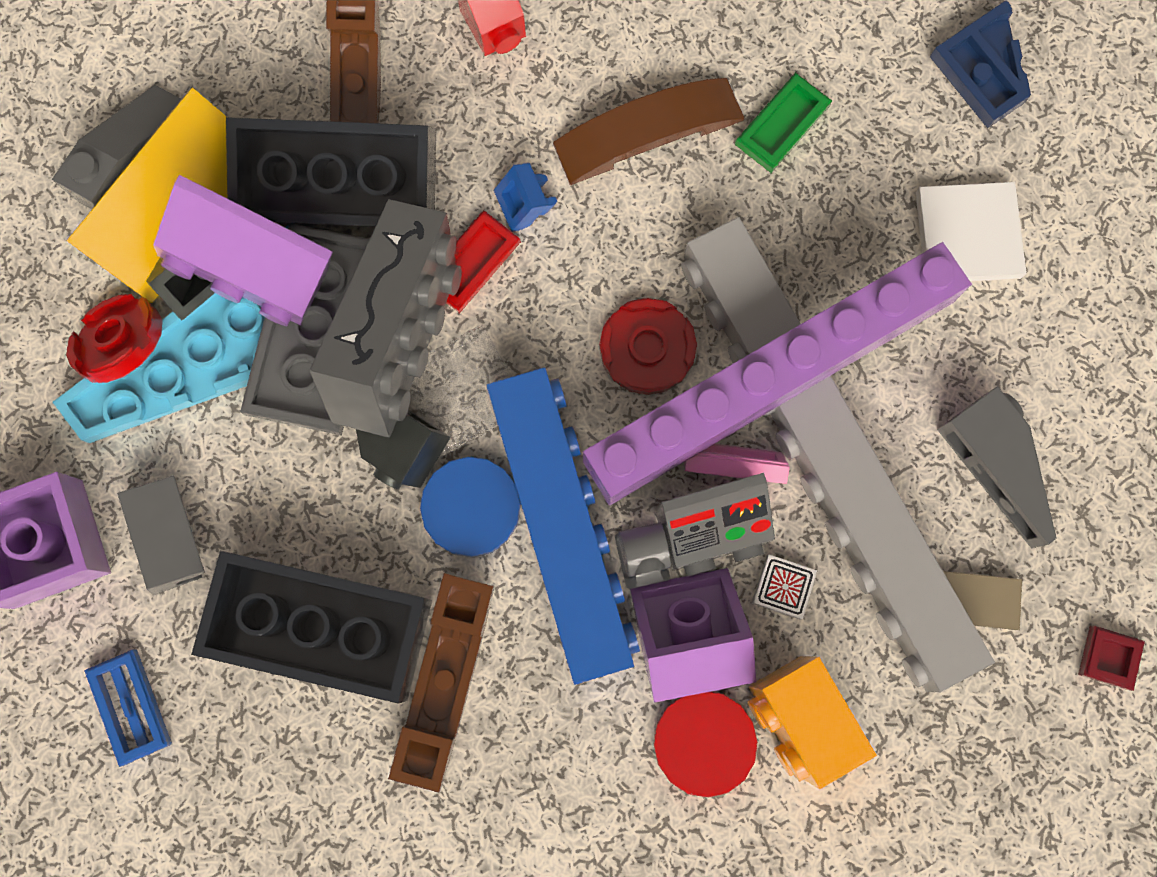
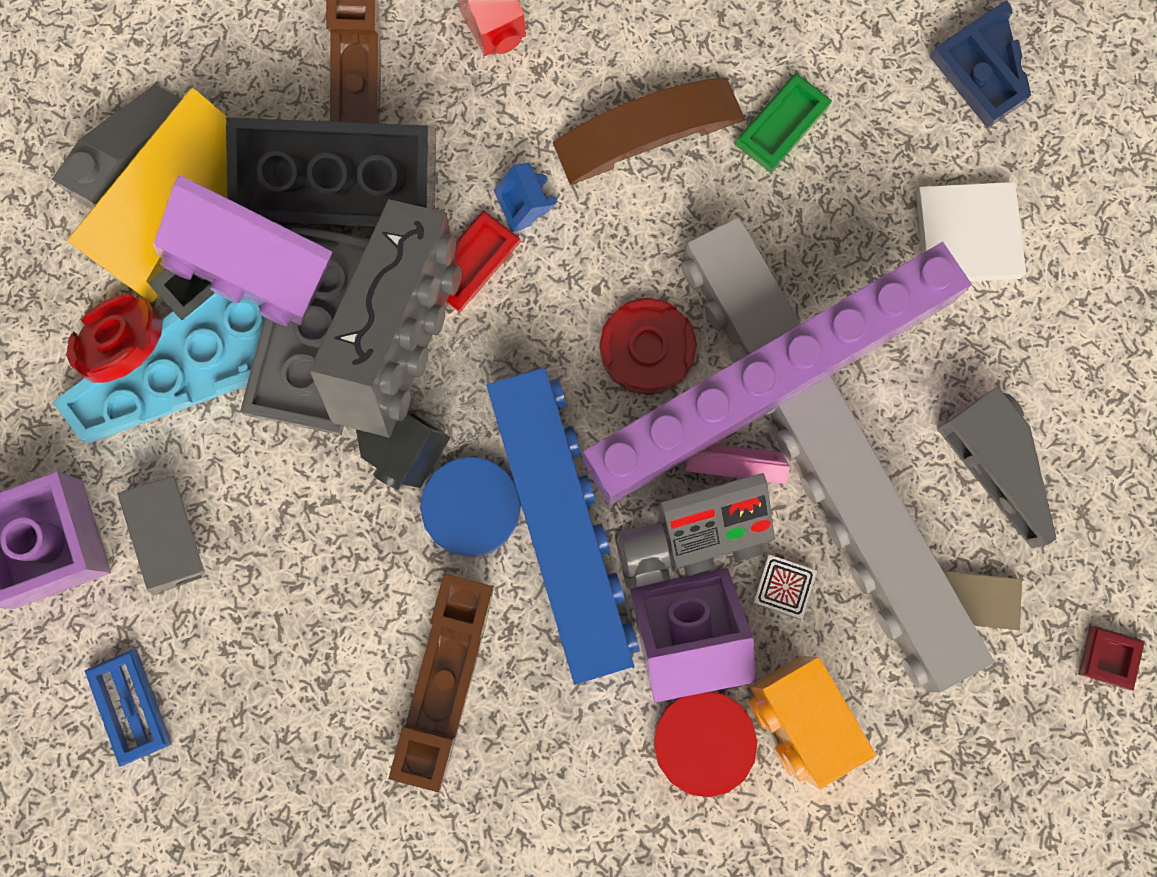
(312, 627): black brick -> none

